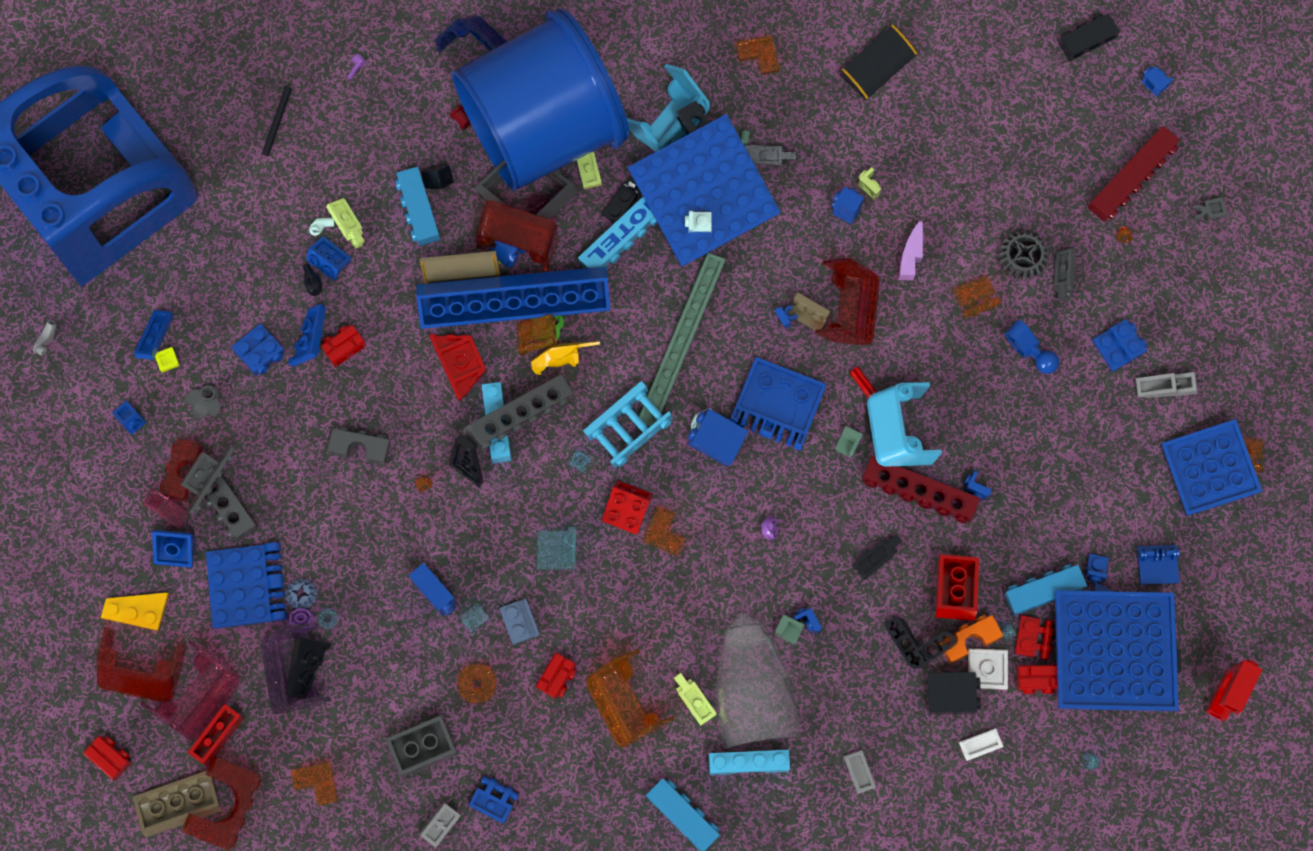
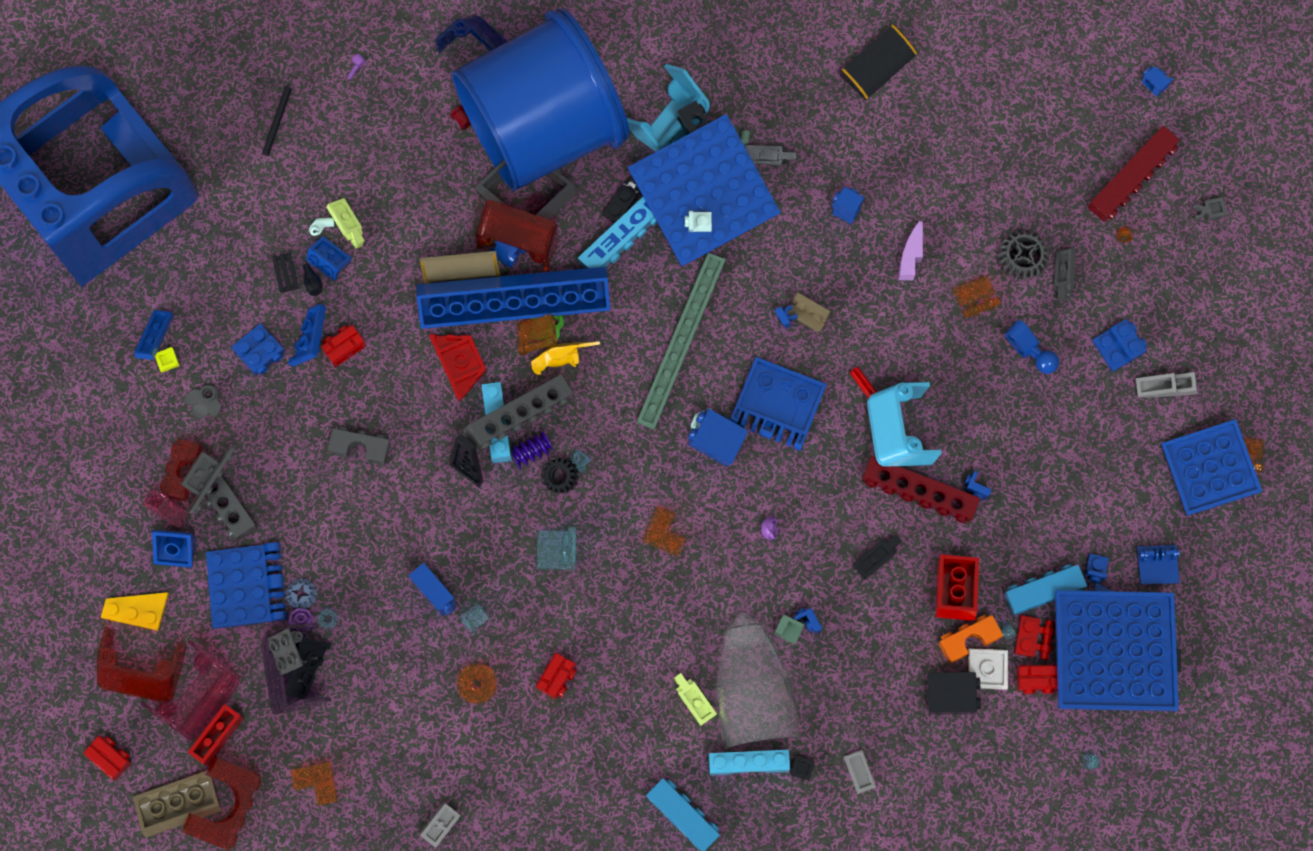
(45, 338): light grey arm -> none
(129, 417): blue bracket -> none
(282, 257): none -> black tile
(285, 650): none -> dark grey hinge
(418, 206): dark azure brick -> none
(421, 482): clear orange hinge -> none
(421, 746): dark grey brick -> none
(437, 176): black panel -> none
(491, 805): blue plate -> none
(519, 621): sand blue plate -> none
(531, 449): none -> dark purple piece
(549, 472): none -> black tyre
(589, 171): yellowish green hinge -> none
(619, 704): clear orange windscreen -> none
(624, 406): medium azure fence -> none
(627, 507): red bracket -> none
(760, 49): clear orange plate -> none
(802, 768): none -> black plate
(848, 442): sand green panel -> none
(856, 304): clear red windscreen -> none
(870, 186): yellowish green bracket -> none
(921, 651): black beam -> none
(981, 744): white tile -> none
(1088, 36): black brick -> none
(1234, 689): red arch -> none

